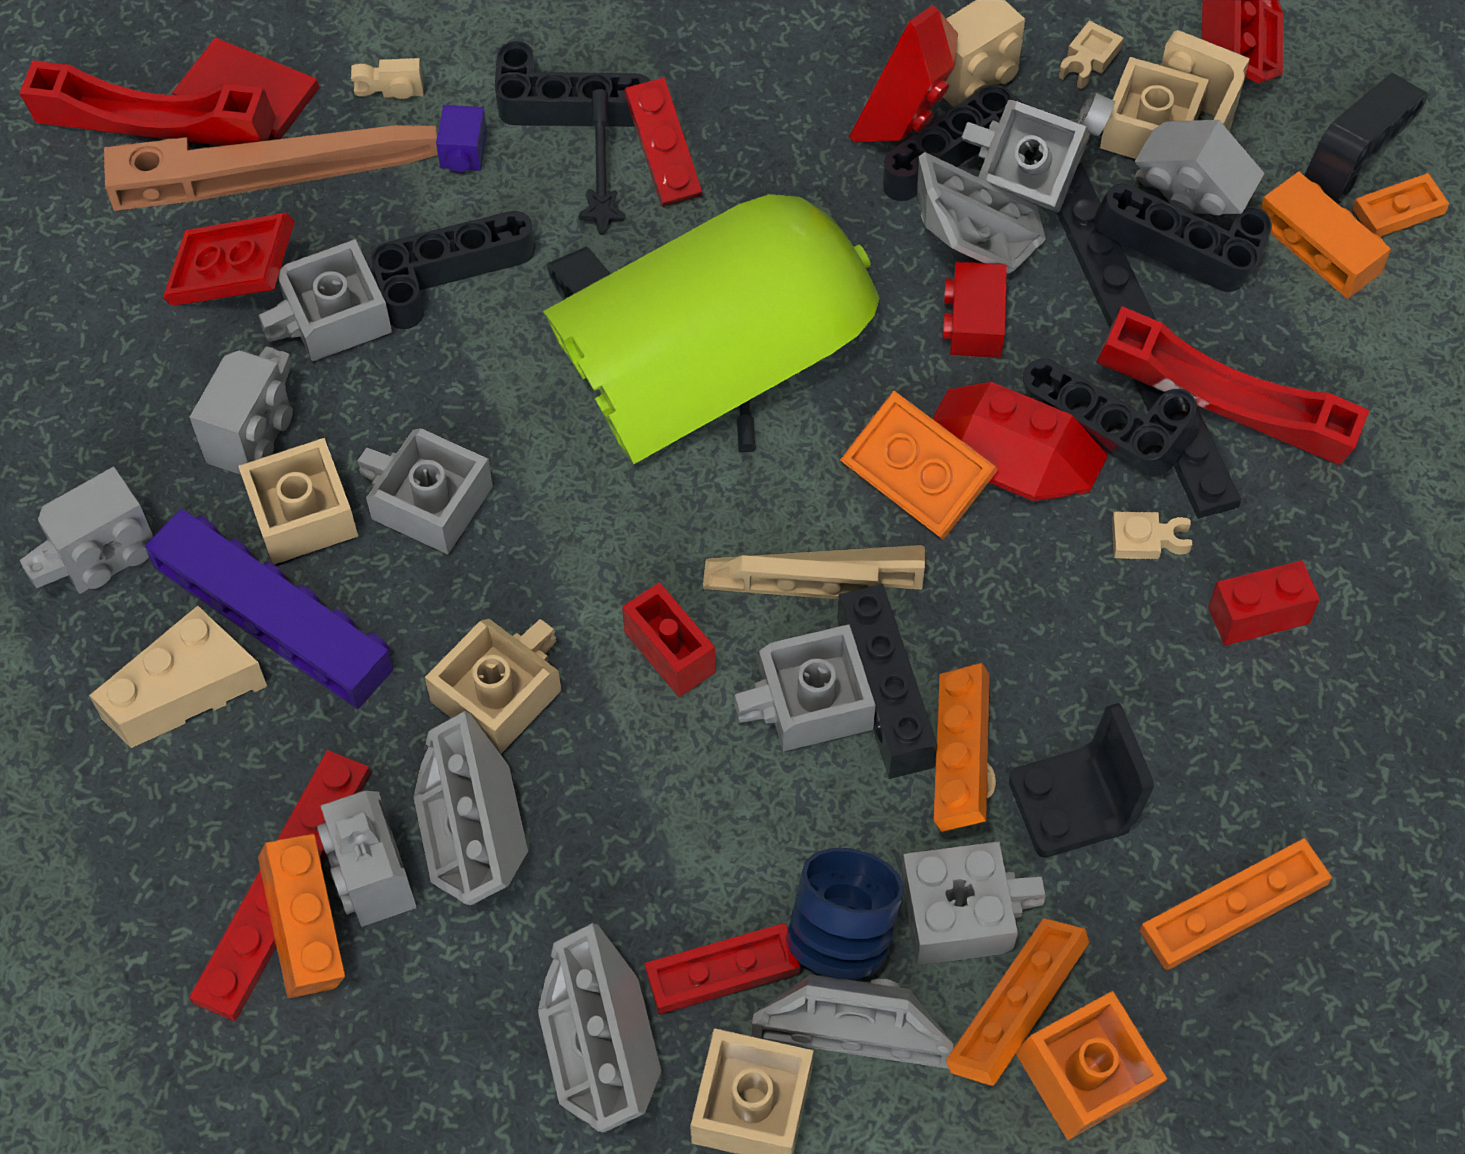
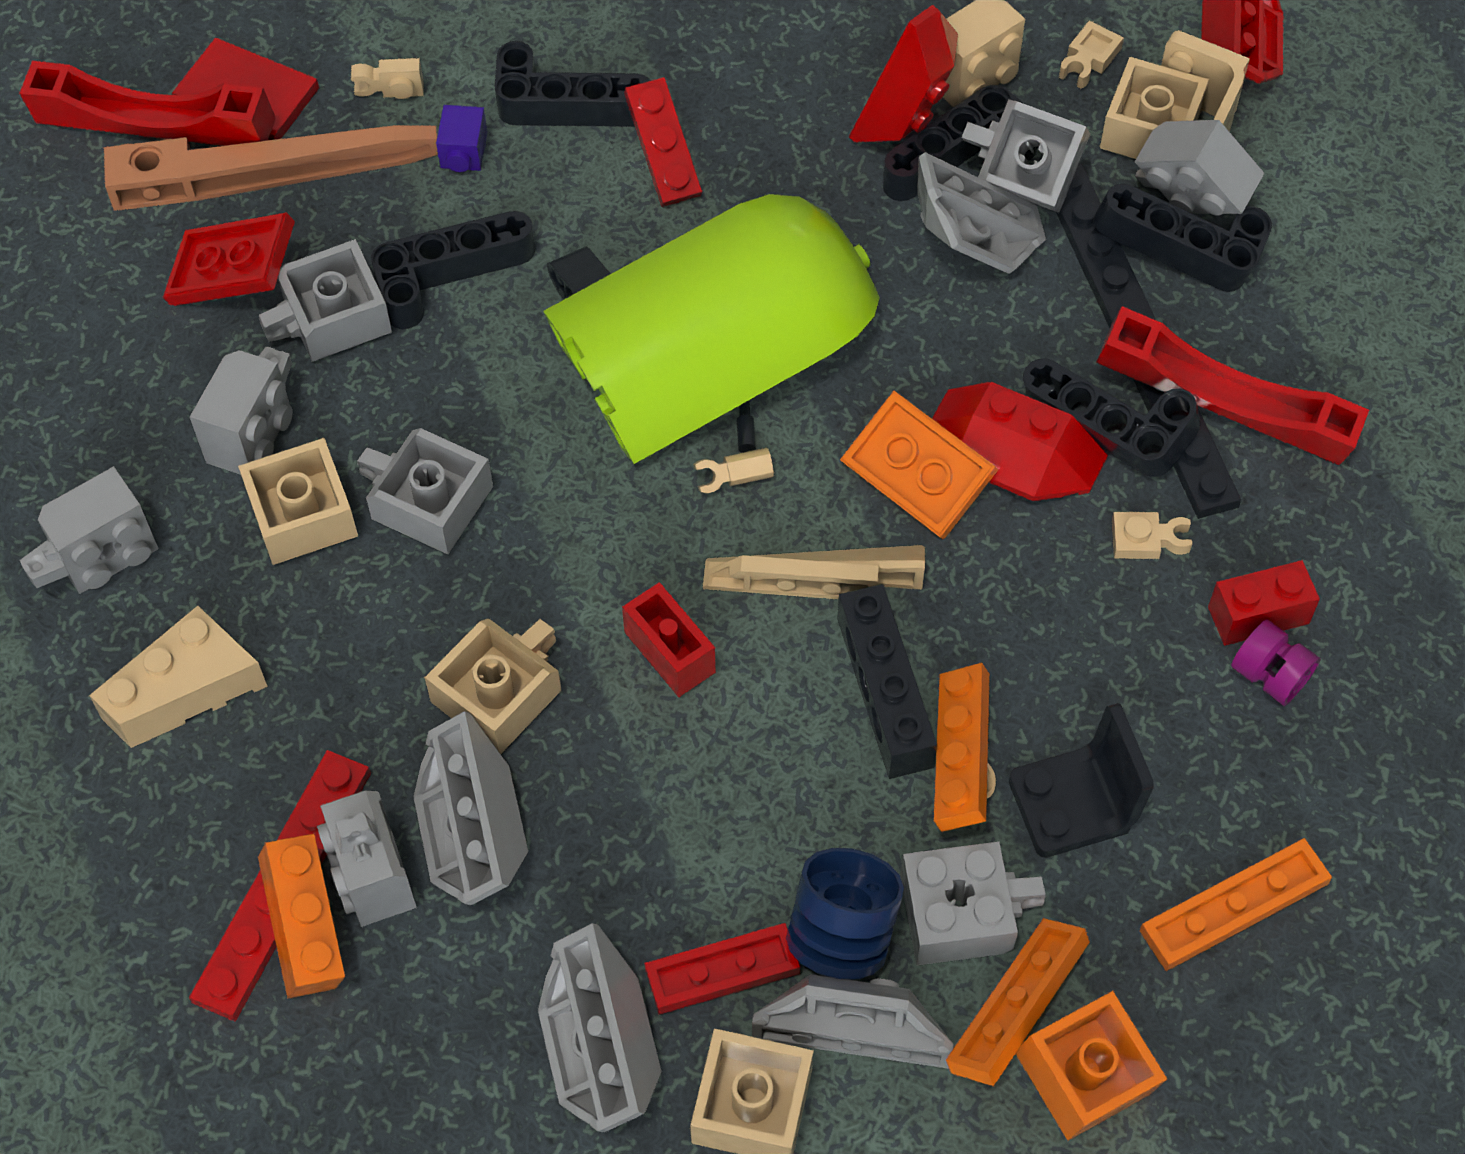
(270, 607): dark purple brick -> none
(601, 204): black piece -> none
(737, 469): none -> tan bar
(810, 689): light grey hinge -> none
(978, 309): red brick -> none
(1095, 113): light grey beam -> none
(1262, 653): none -> magenta wheel
(1325, 235): orange brick -> none
(1362, 133): black beam -> none
(1401, 205): orange plate -> none

